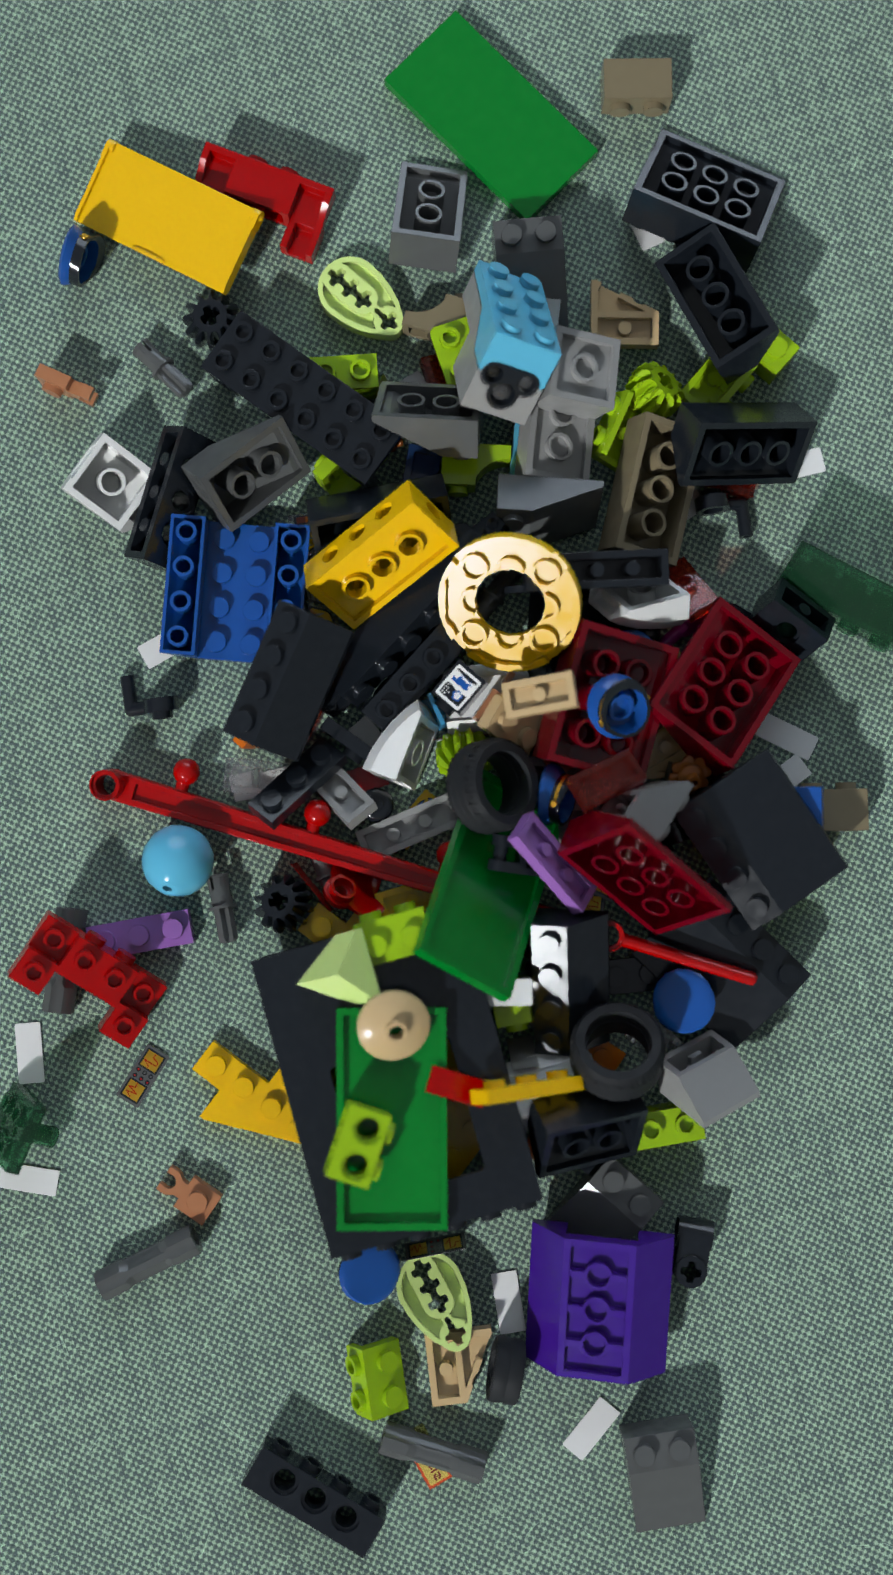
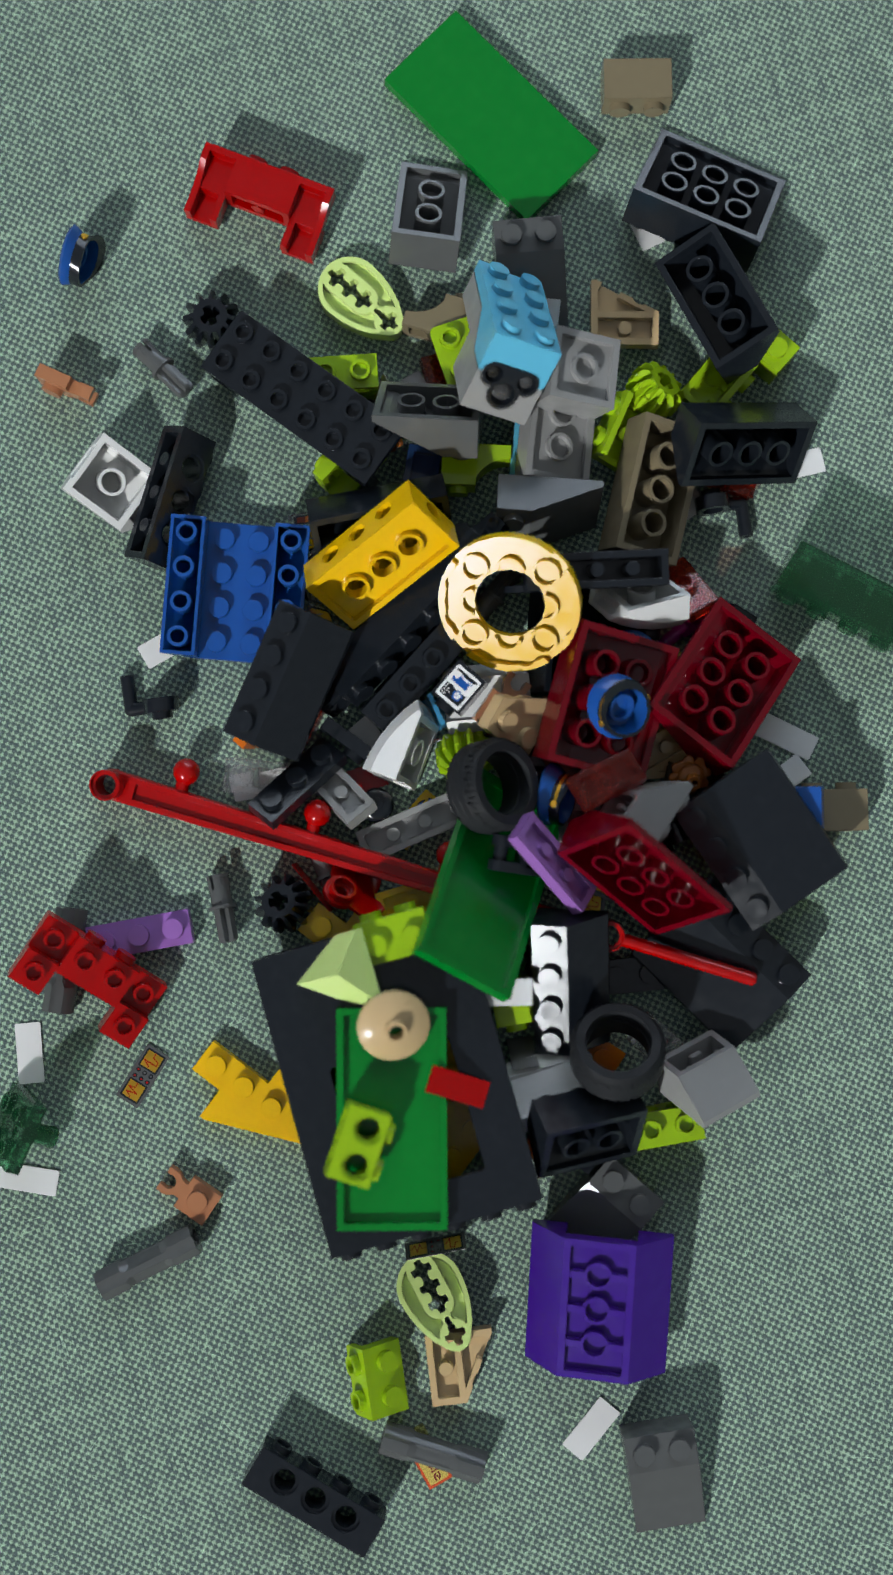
(168, 217): yellow door -> none
(177, 860): medium azure piece -> none
(246, 471): dark grey slope -> none
(370, 1276): blue piece -> none
(506, 1370): black tyre -> none
(508, 1302): white sticker -> none
(526, 1087): yellow plate -> none
(540, 695): tan plate -> none
(683, 1001): blue piece -> none
(692, 1244): black piece -> none
(792, 619): black brick -> none

